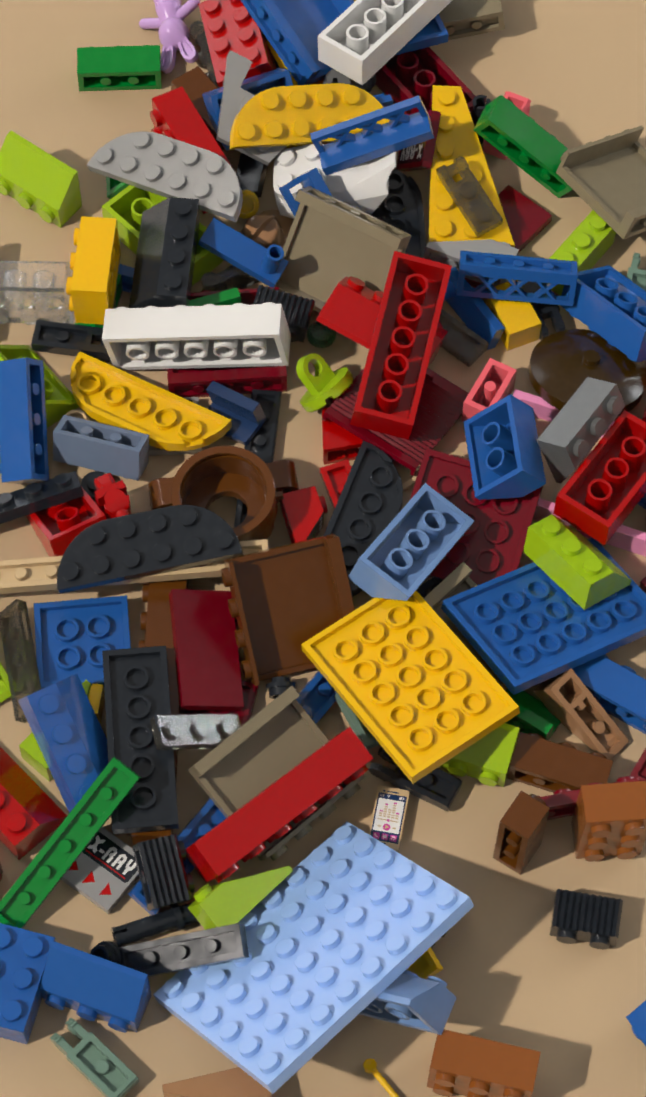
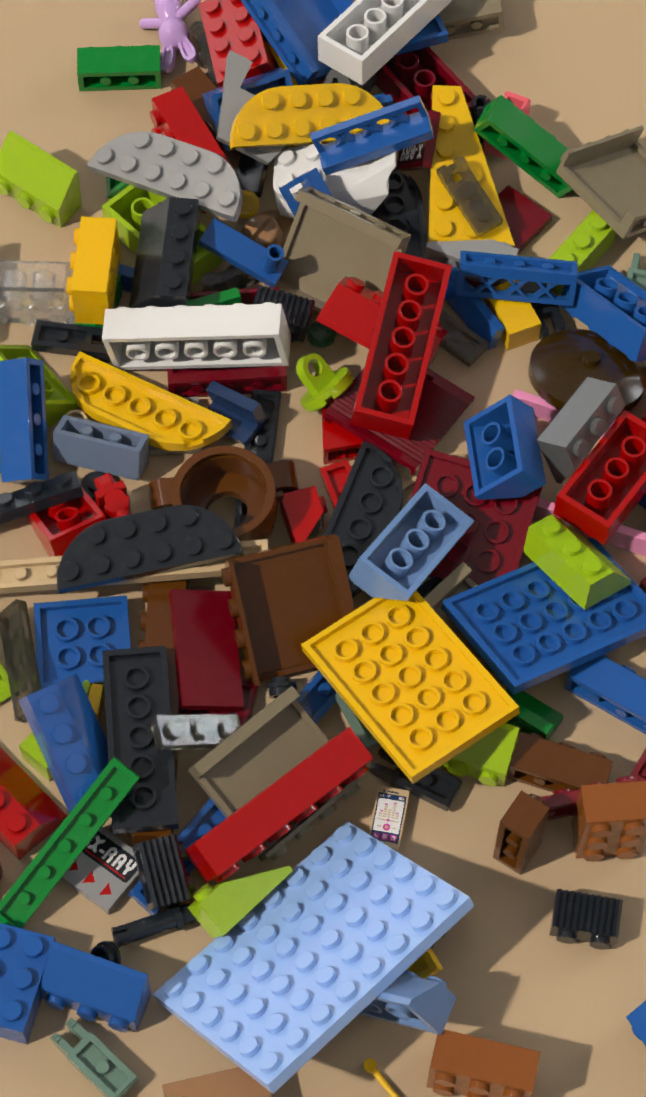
(187, 950): plate -> none
(491, 386): coral brick -> none
(581, 713): medium nougat slope -> none

